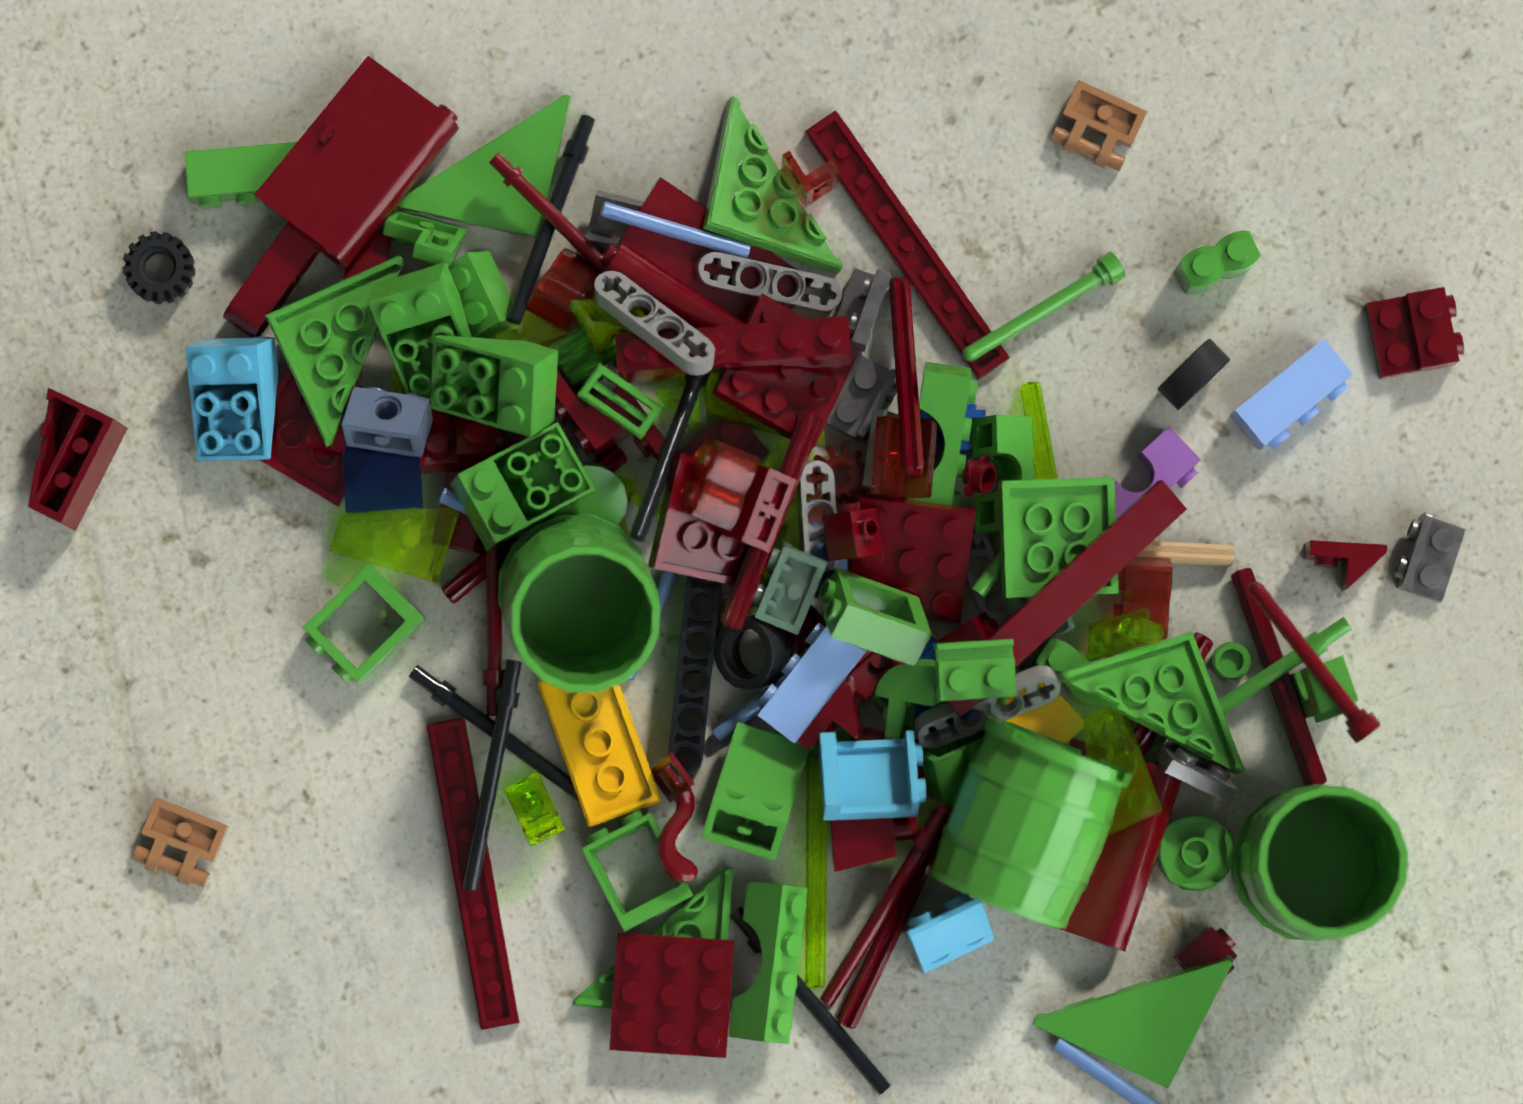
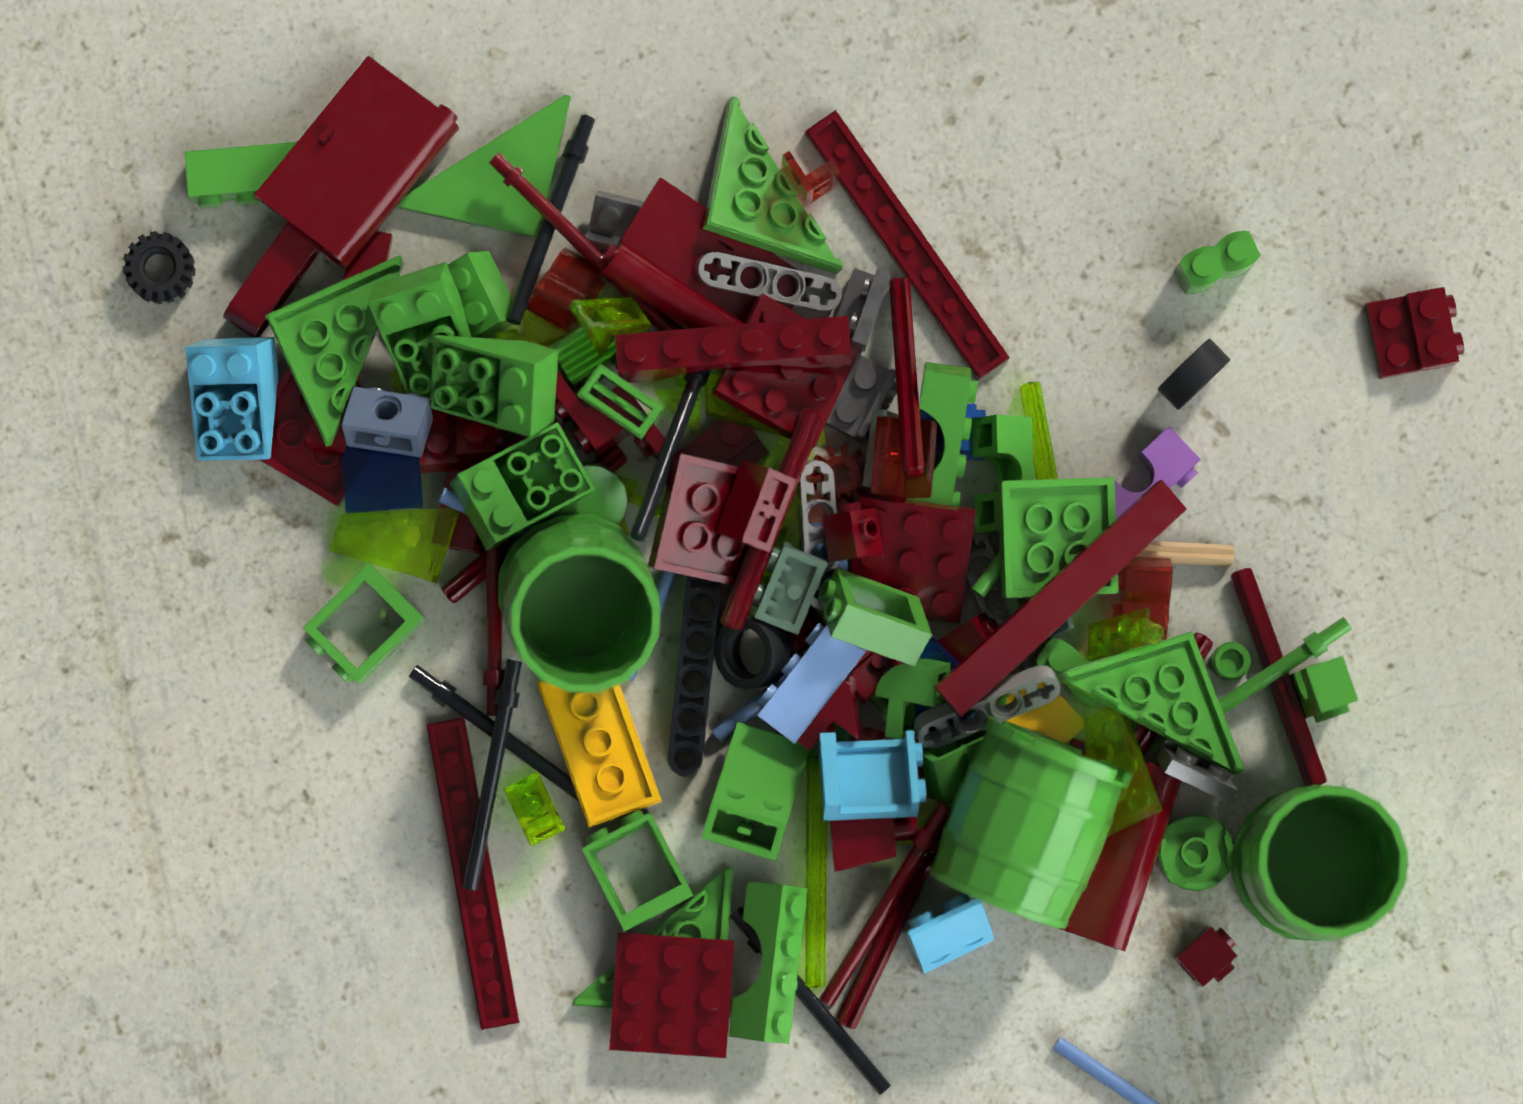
(72, 458): dark red wedge -> none
(185, 831): medium nougat plate -> none
(433, 239): bright green plate -> none
(658, 319): light grey beam -> none
(672, 862): dark red piece -> none
(675, 230): medium blue bar -> none
(718, 483): clear red brick -> none
(974, 670): bright green plate -> none
(979, 476): dark red plate -> none
(1103, 115): medium nougat plate -> none
(1105, 271): bright green piece -> none
(1143, 1024): bright green tile -> none
(1293, 396): light blue brick -> none
(1355, 557): dark red slope -> none
(1359, 721): dark red piece -> none
(1429, 557): flat silver bracket -> none

